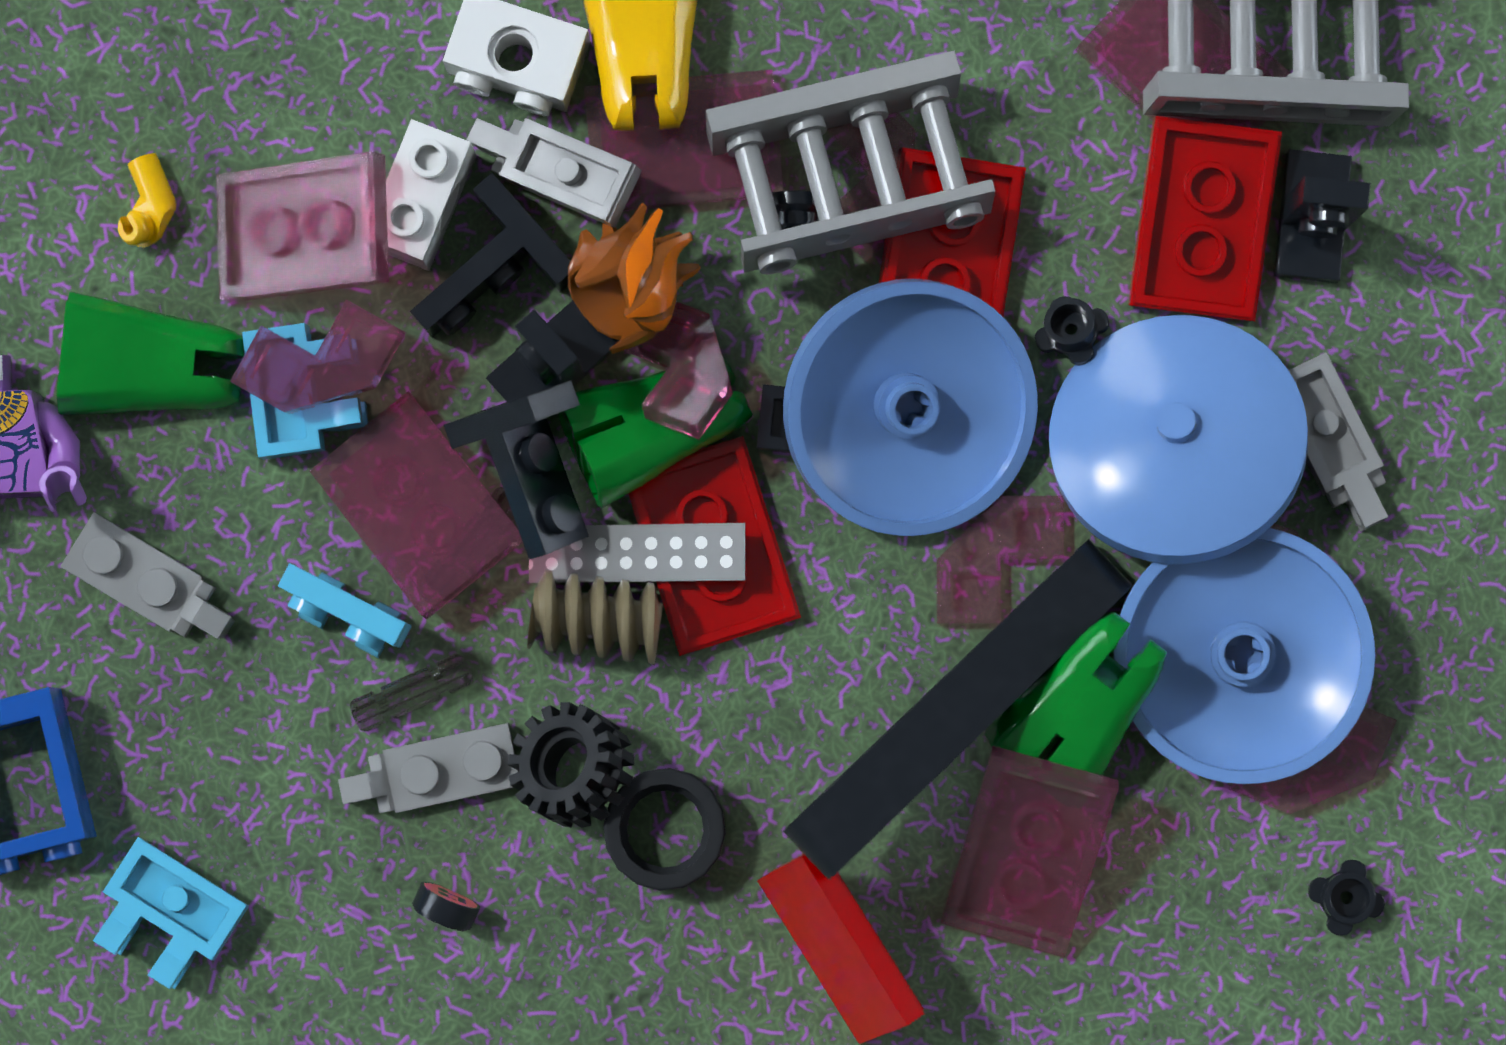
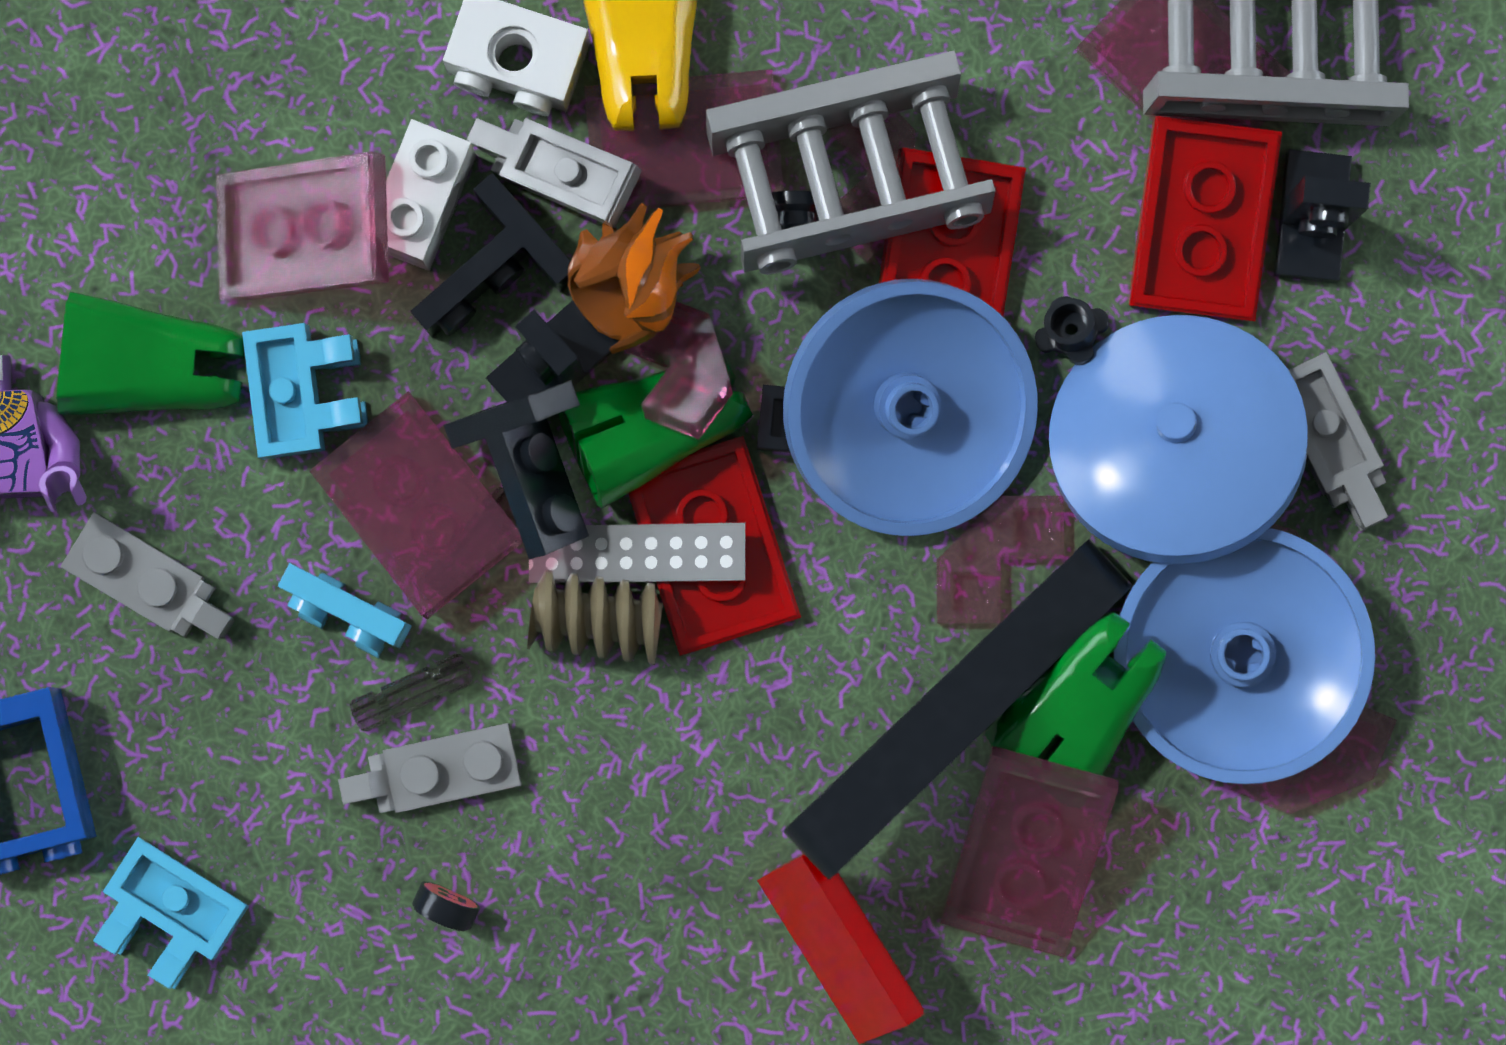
(154, 207): yellow arm -> none
(345, 364): clear pink tile -> none
(545, 748): black tyre -> none
(667, 877): black tyre -> none
(1364, 900): black plate -> none

